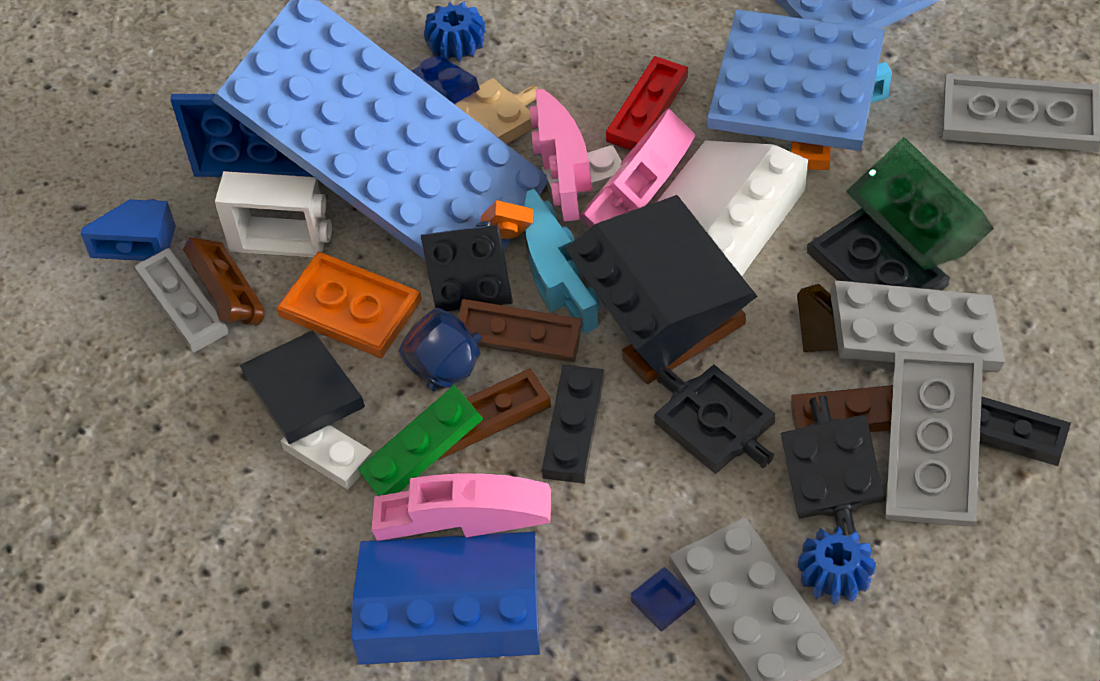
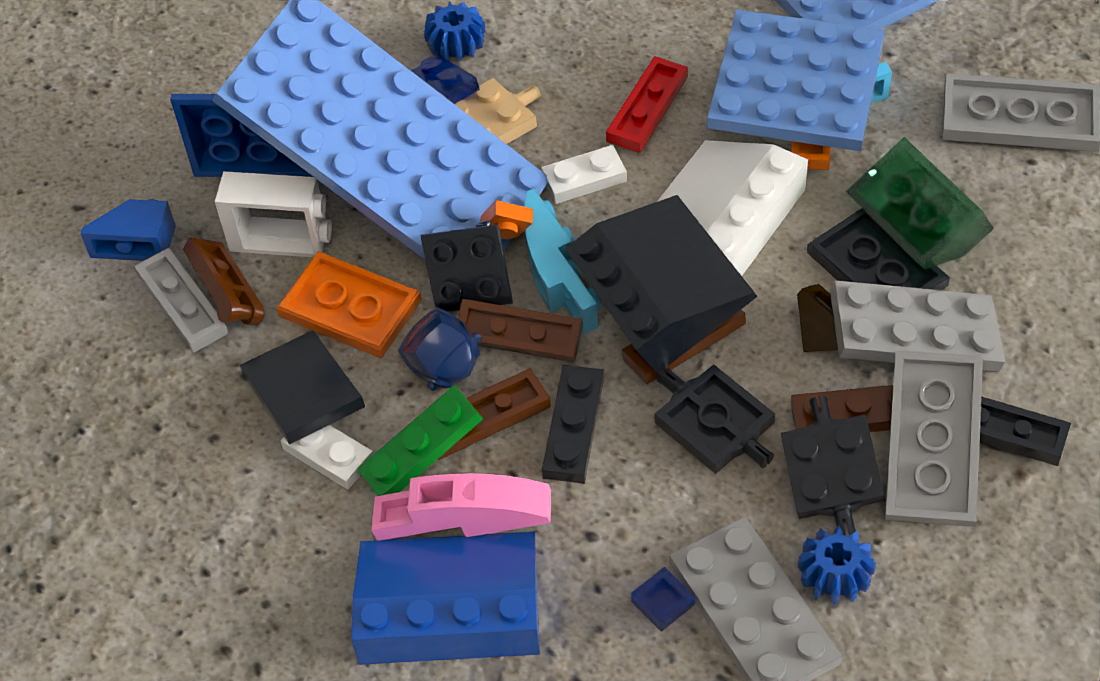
(561, 151): bright pink slope -> none
(642, 170): bright pink slope -> none

